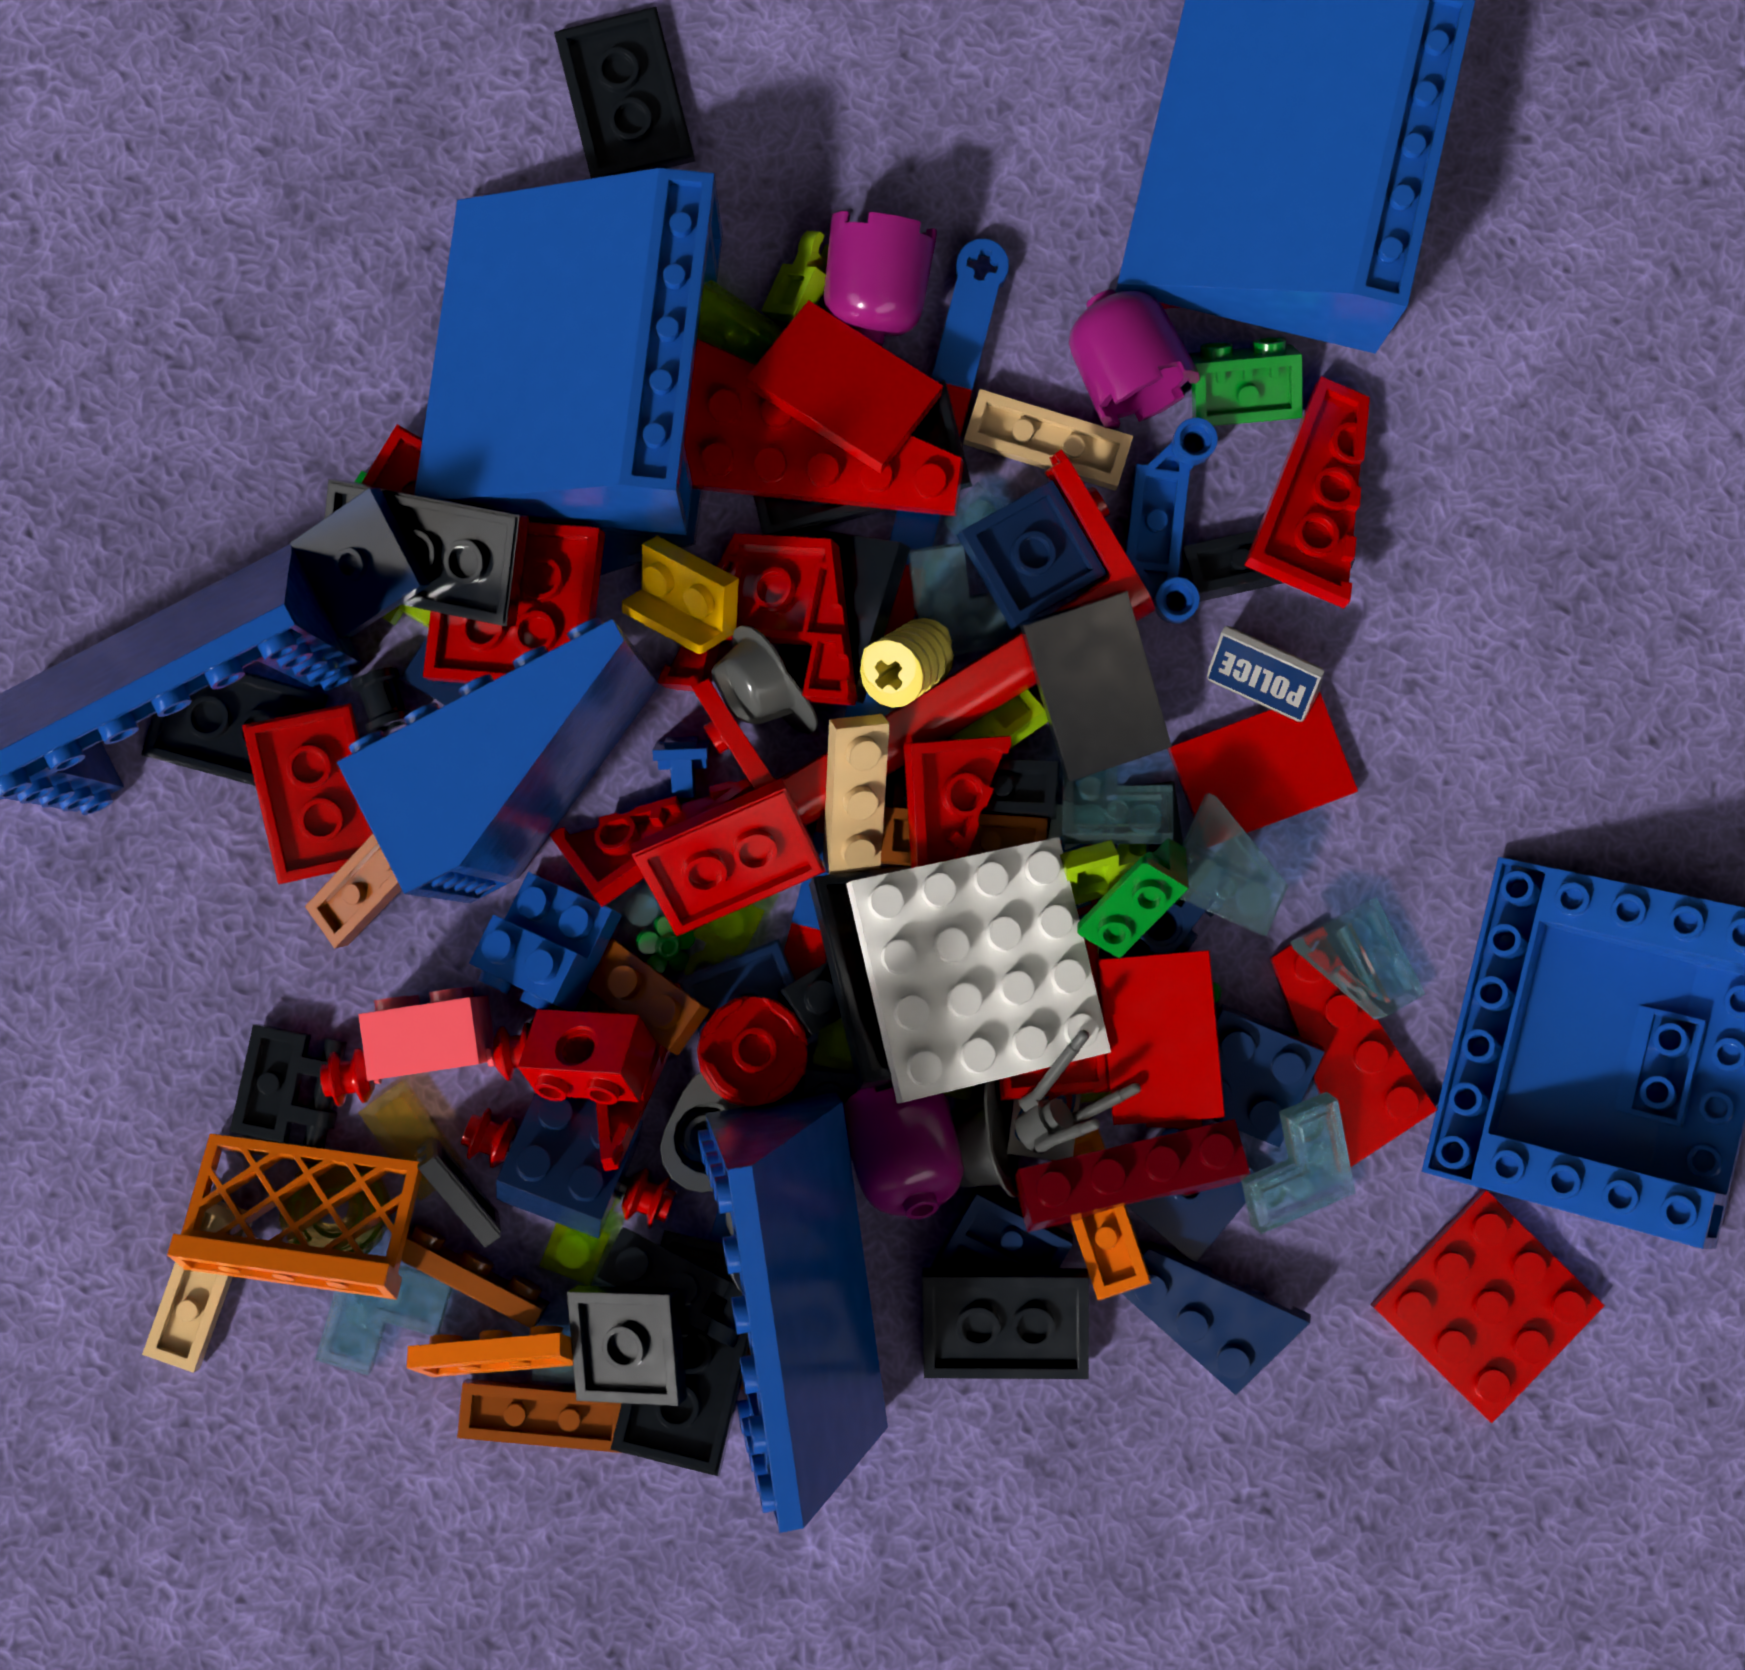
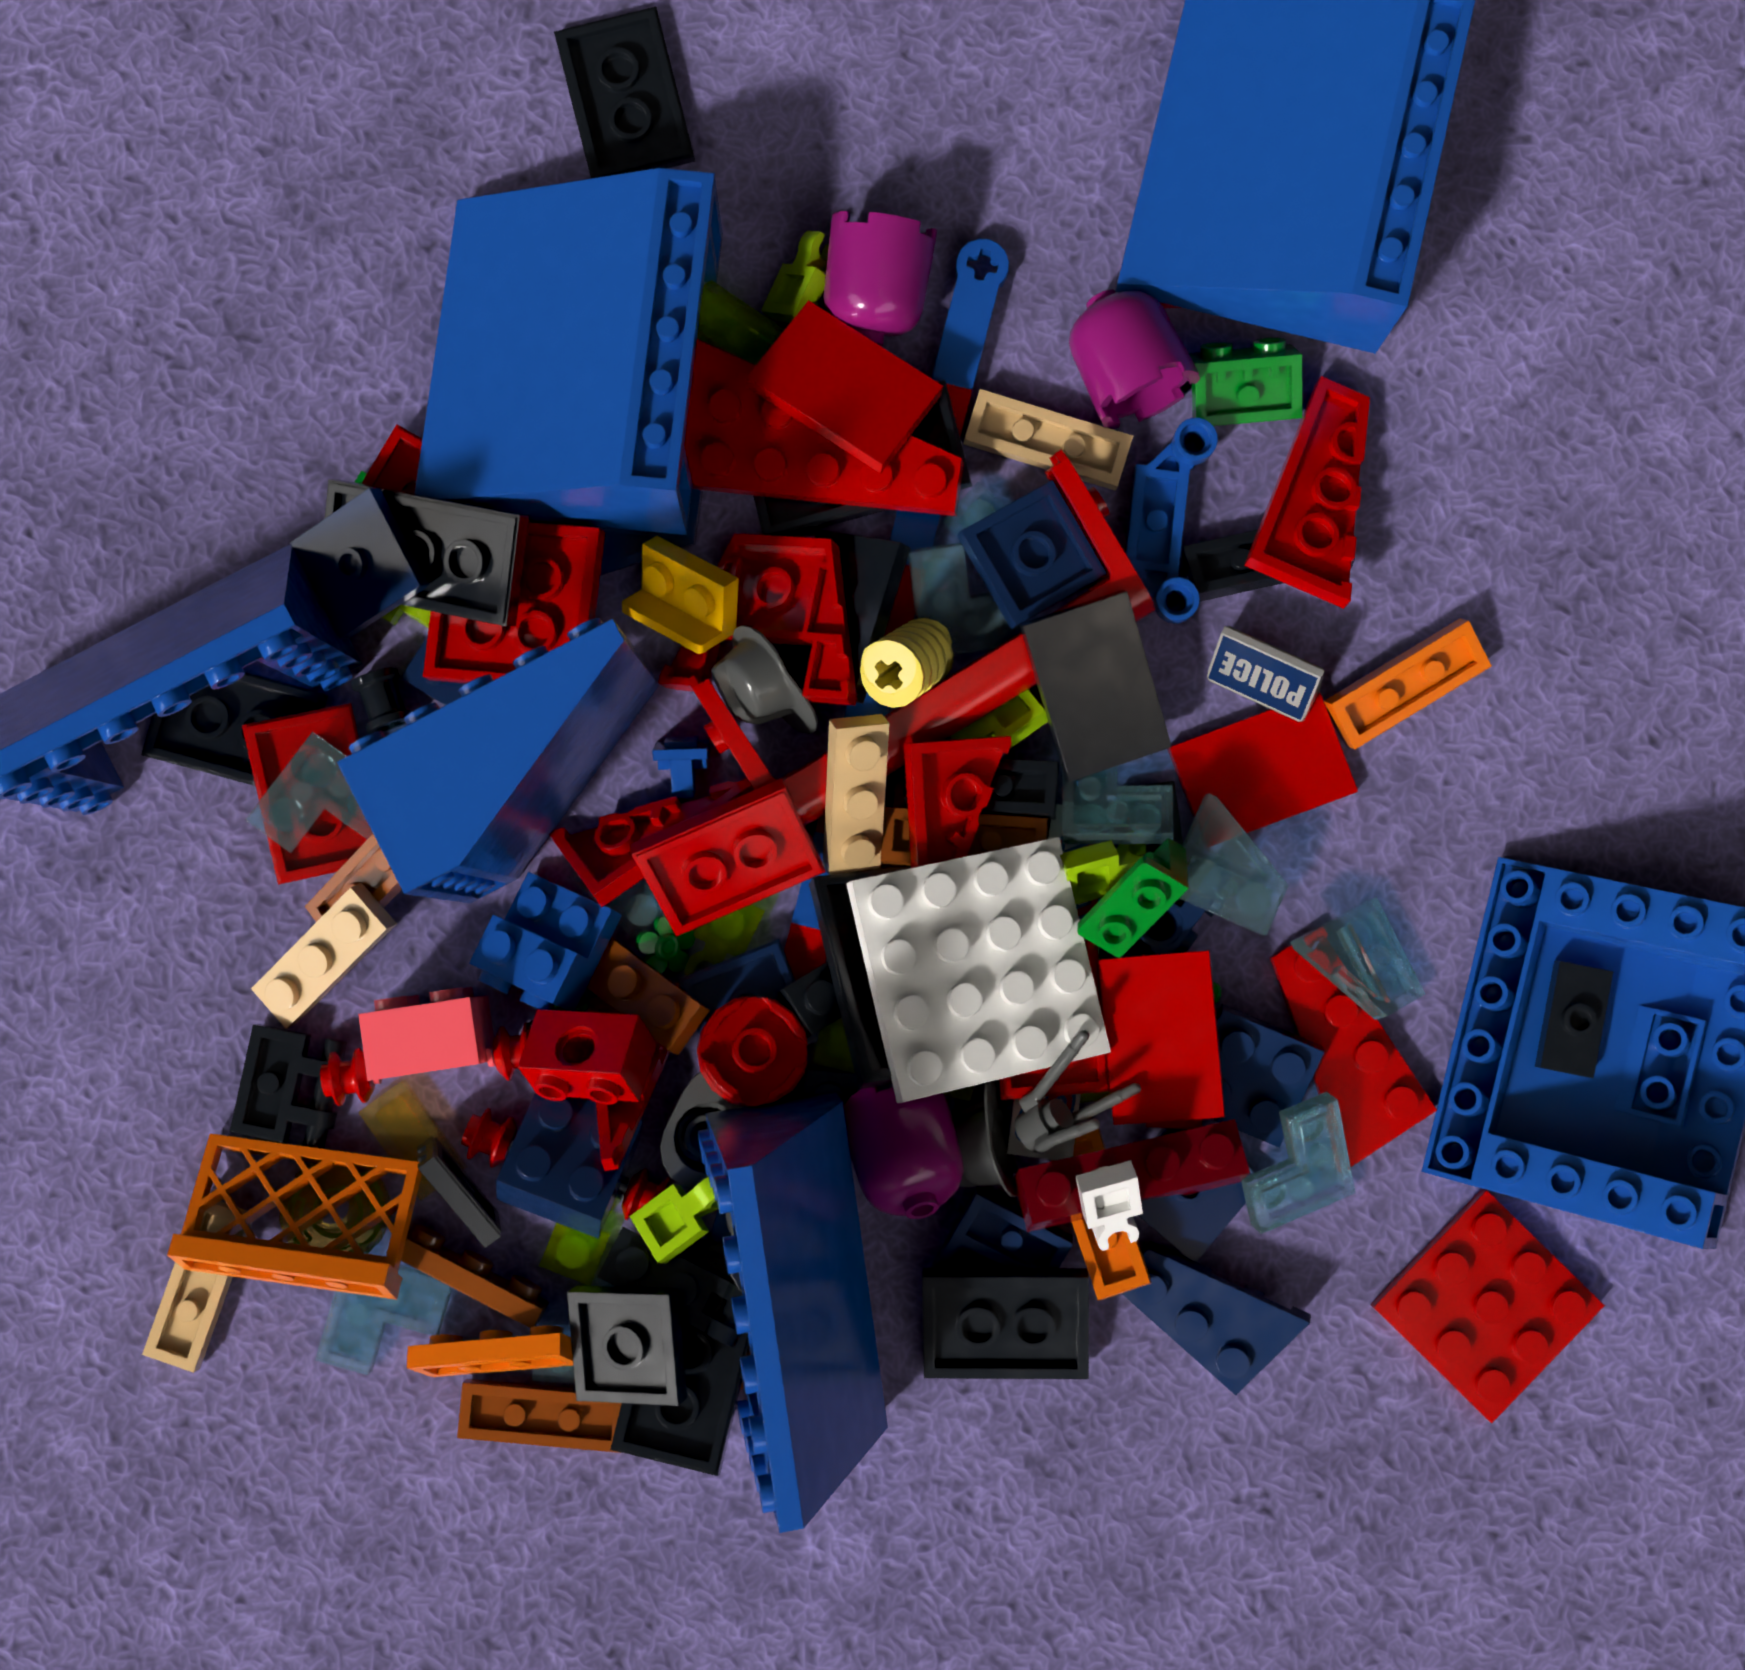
(302, 794): none -> clear light blue plate
(324, 955): none -> tan plate
(674, 1219): none -> lime plate
(1110, 1201): none -> white plate
(1407, 683): none -> orange plate
(1574, 1019): none -> black plate

